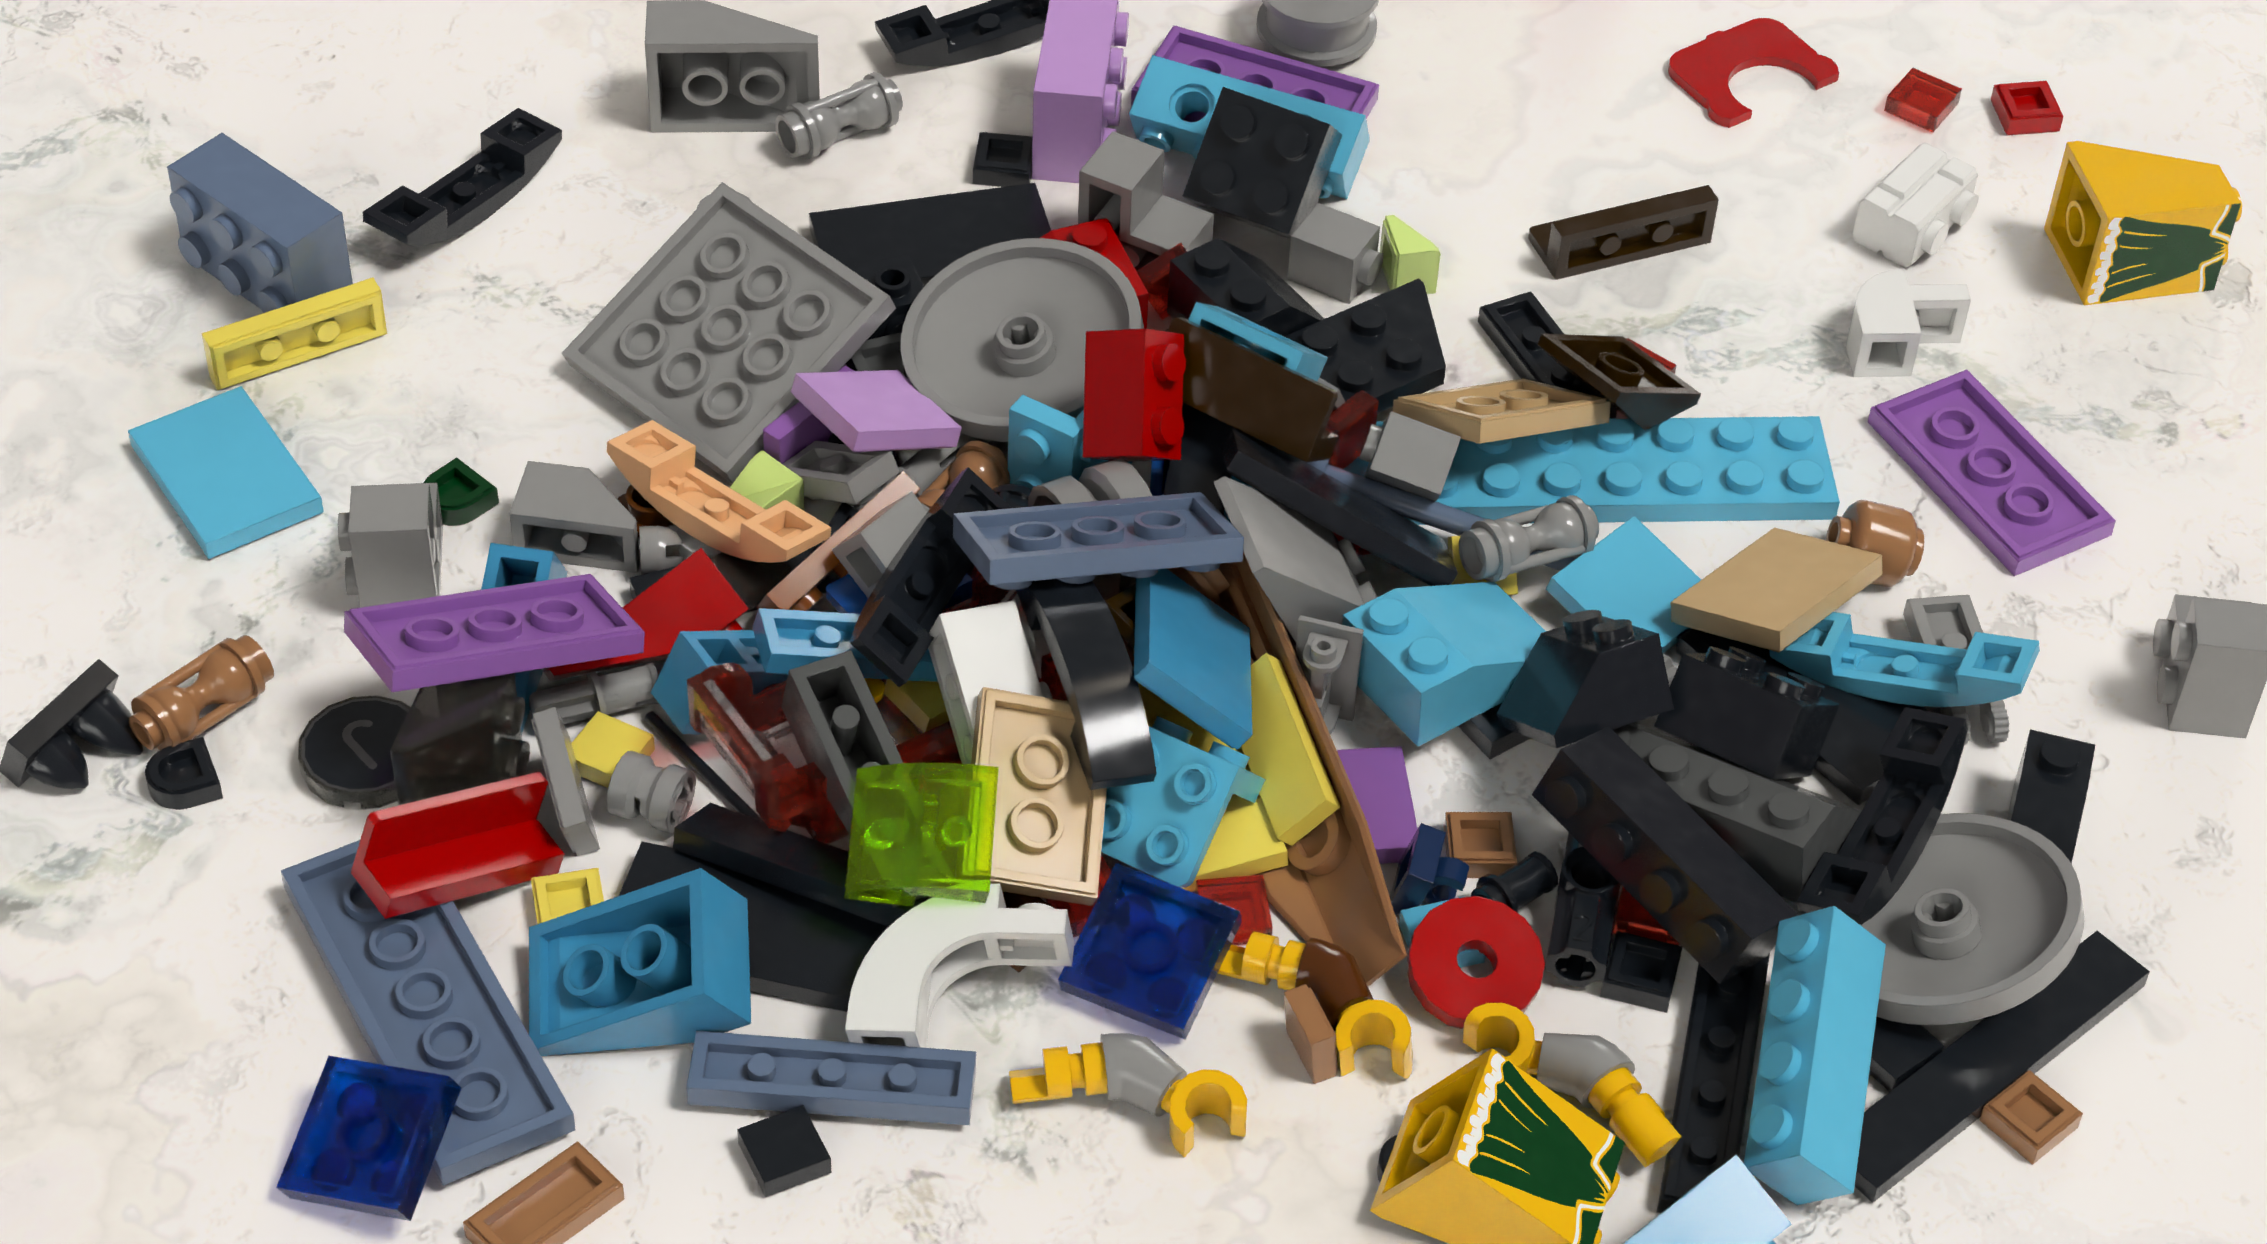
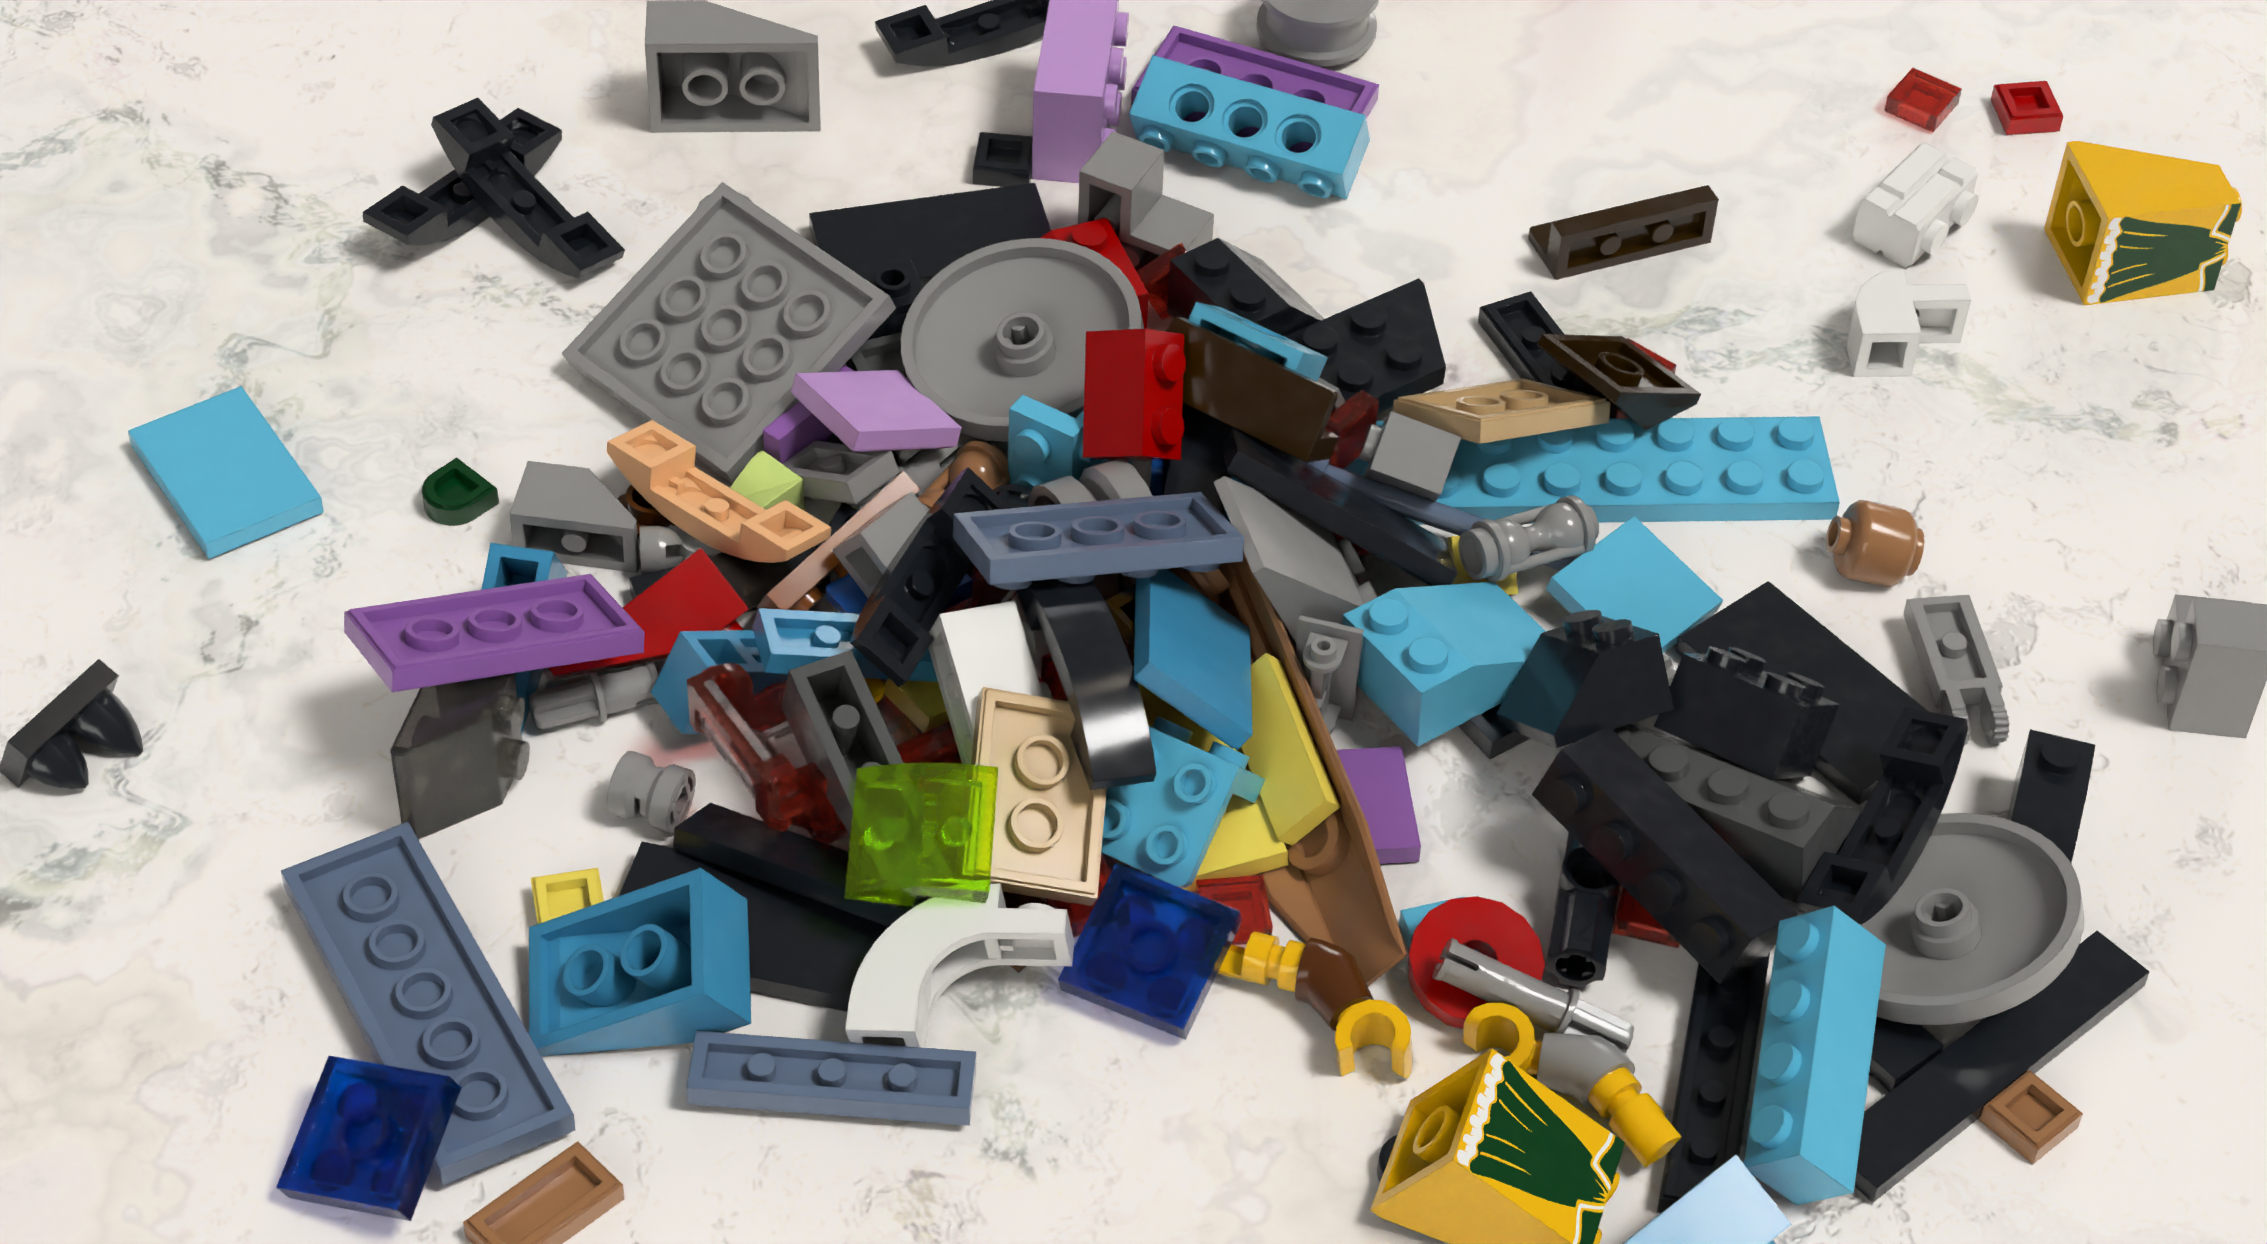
(183, 776): black tile -> none
(227, 676): medium nougat piece -> none
(256, 226): sand blue brick -> none
(294, 333): light yellow tile -> none
(348, 751): black tile -> none
(393, 542): light grey brick -> none
(455, 846): red panel -> none
(515, 198): none -> black slope
(564, 781): light grey tile -> none
(603, 745): light yellow tile -> none
(700, 766): black axle -> none
(784, 1151): black tile -> none
(818, 124): light grey piece -> none
(1140, 1074): yellow piece -> none
(1261, 163): black brick -> none
(1311, 1033): medium nougat tile -> none
(1334, 253): light grey brick -> none
(1408, 255): yellowish green slope -> none
(1425, 874): dark blue tile -> none
(1481, 841): medium nougat tile -> none
(1520, 882): black pin -> none
(1541, 1002): none -> light grey axle
(1641, 971): black tile -> none
(1711, 63): red piece -> none
(1776, 589): tan tile -> none
(1911, 671): medium azure slope -> none
(1991, 472): medium lavender tile -> none

